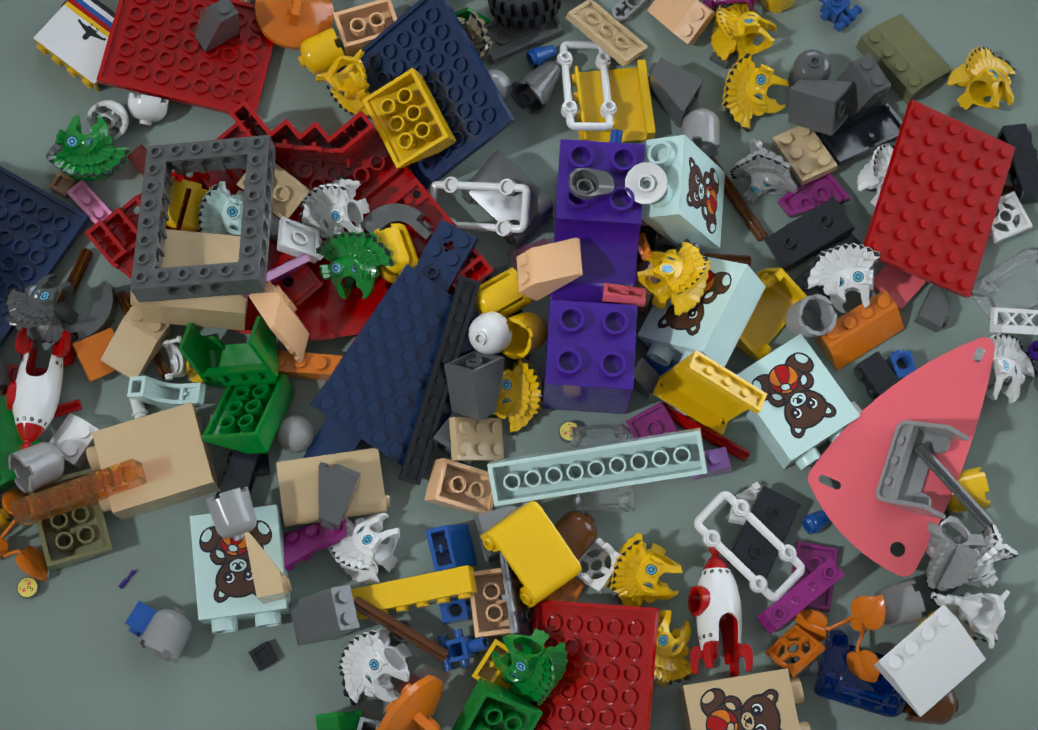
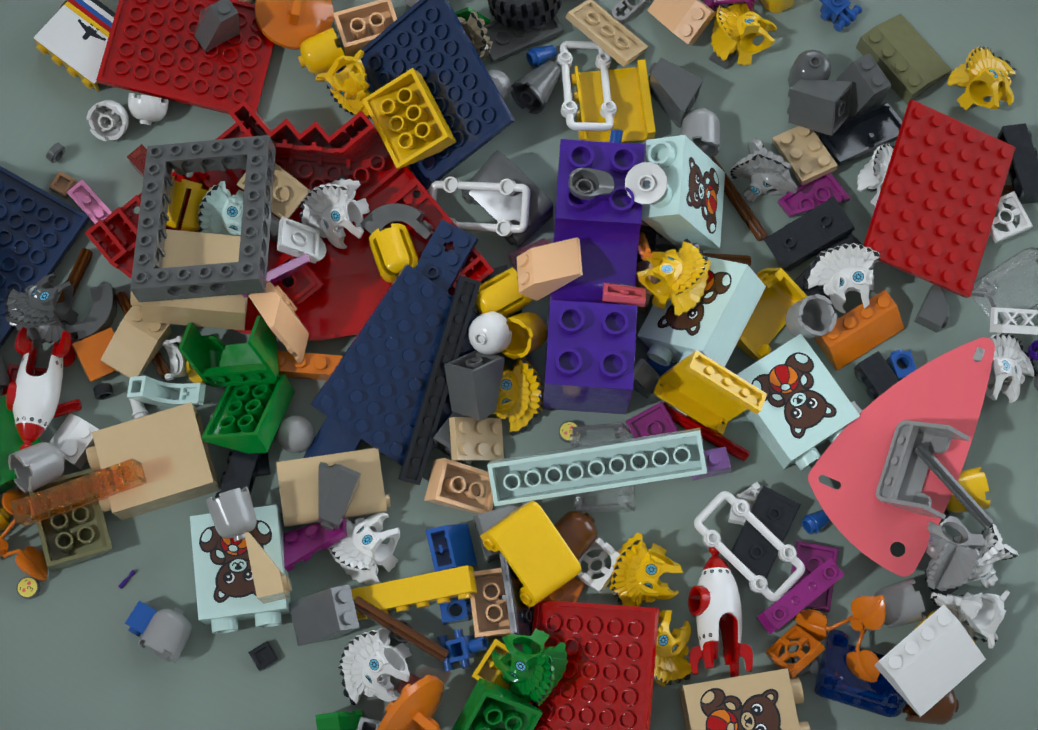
(89, 155): green piece -> none
(103, 391): none -> black axle
(355, 259): green piece -> none
(747, 90): yellow piece -> none
(898, 284): coral tile -> none

